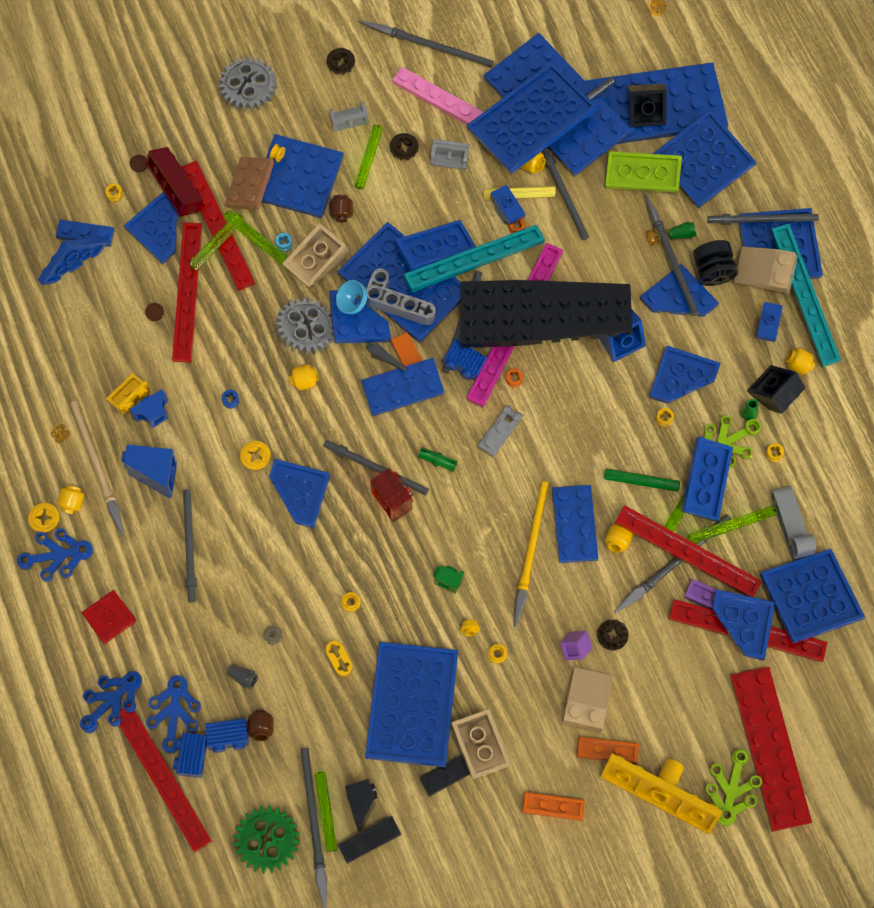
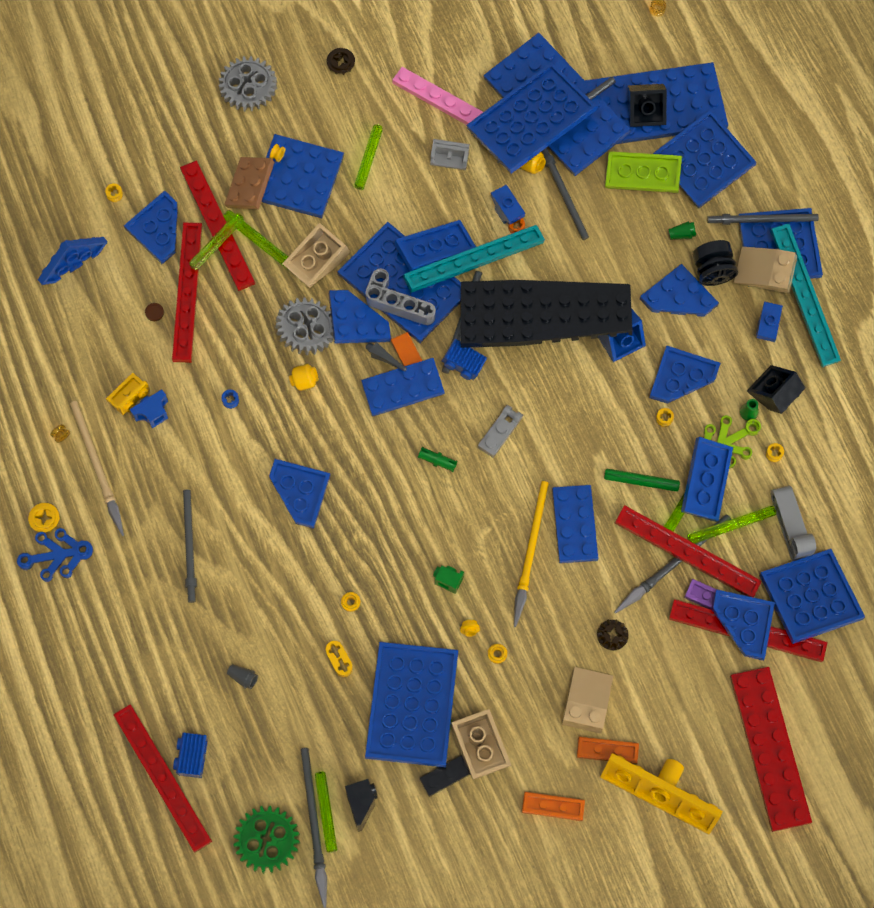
(70, 499): yellow head -> none
(76, 230): blue plate -> none
(109, 617): red tile -> none
(112, 698): blue plant -> none
(137, 163): reddish brown piece -> none
(152, 467): blue slope -> none
(173, 181): dark red brick -> none
(174, 709): blue plant -> none
(227, 735): blue brick -> none
(253, 447): yellow gear -> none
(260, 725): reddish brown head -> none
(273, 640): dark tan plate -> none
(281, 237): medium azure bush -> none
(341, 208): reddish brown head -> none
(343, 451): dark grey bar -> none
(347, 294): medium azure piece -> none
(349, 118): light grey hinge -> none
(369, 840): black plate -> none
(392, 494): clear red brick -> none
(400, 34): dark grey piece -> none
(408, 140): dark brown gear -> none
(499, 356): dark pink plate -> none
(514, 372): orange bush -> none
(525, 192): light yellow axle -> none
(576, 645): medium lavender panel -> none
(618, 539): yellow head -> none
(653, 237): clear yellow bush -> none
(658, 224): dark grey piece -> none
(732, 790): lime plant -> none
(800, 361): yellow head -> none

